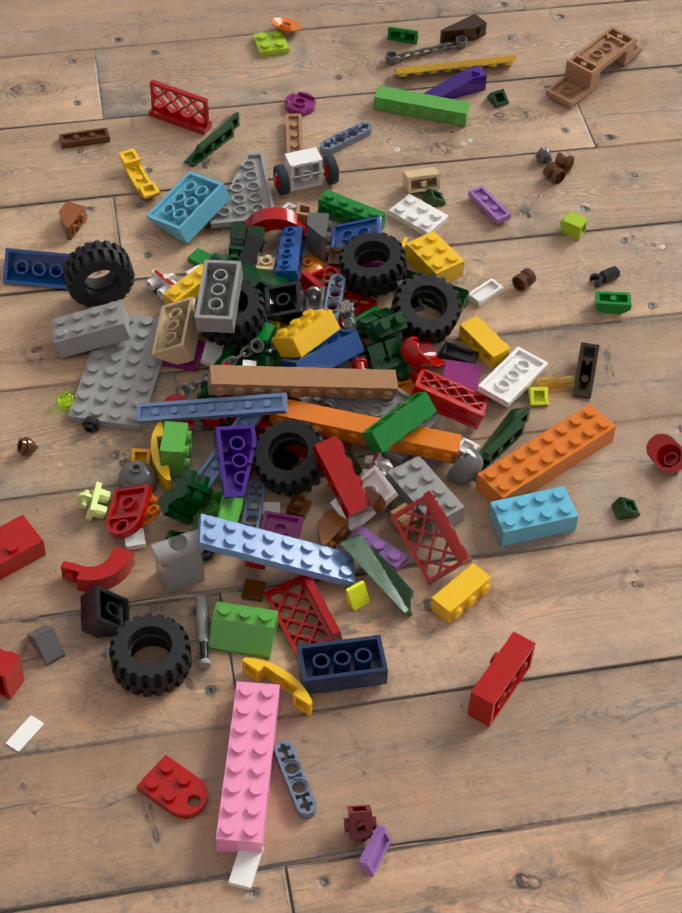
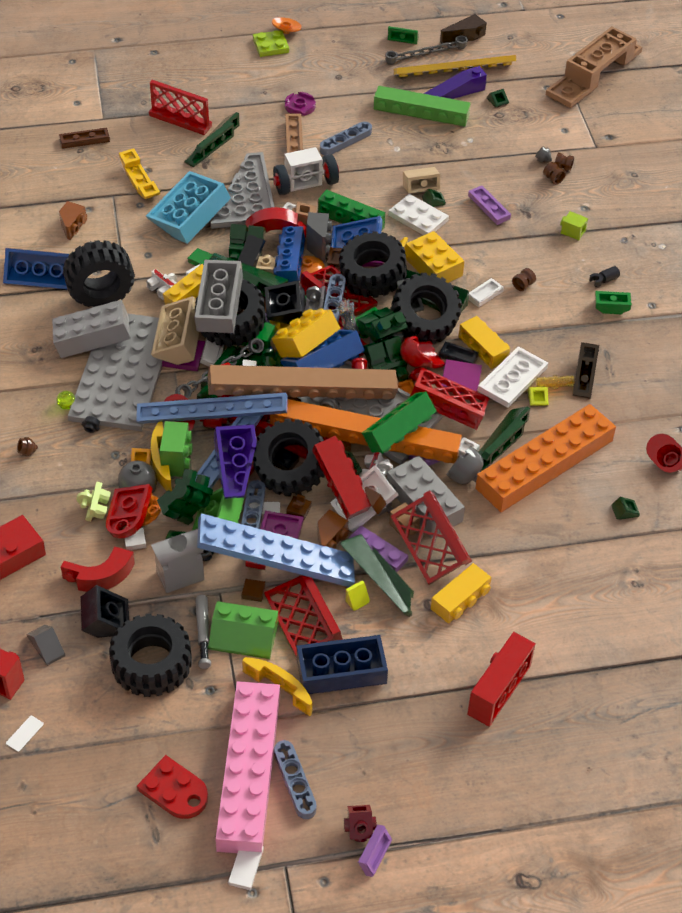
(533, 516): medium azure brick -> none

